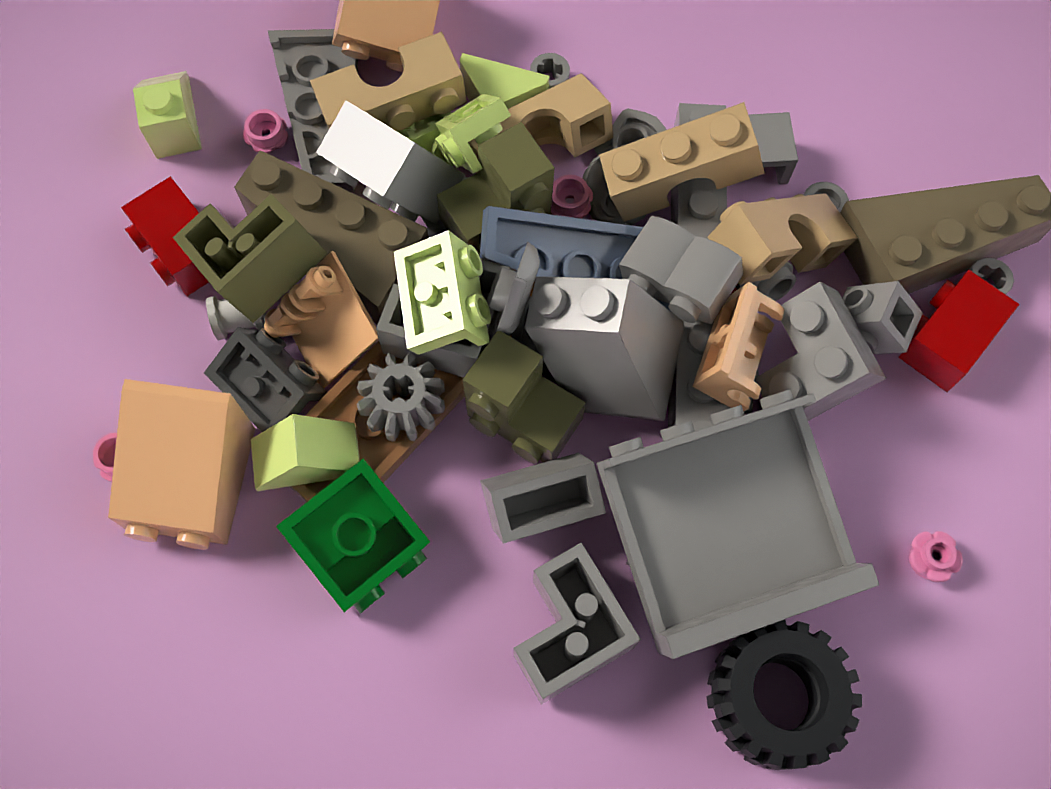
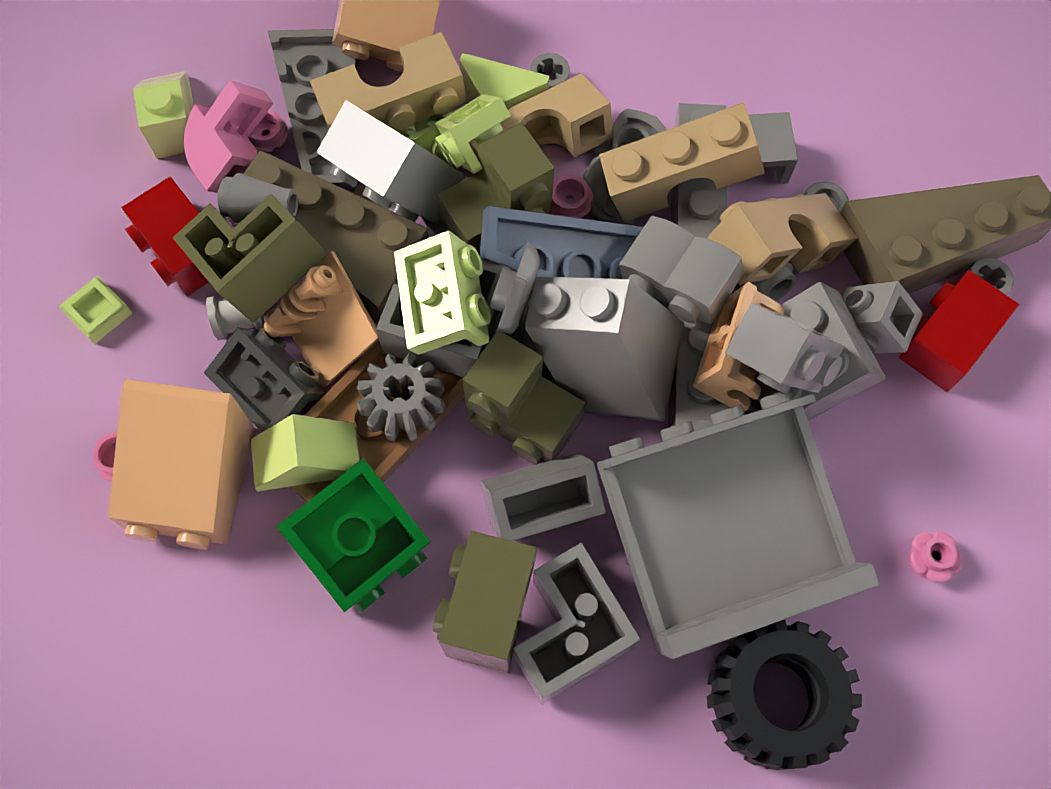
(95, 309): none -> yellowish green tile
(218, 136): none -> bright pink brick
(243, 193): none -> light grey cone
(487, 600): none -> olive brick
(785, 351): none -> light grey brick

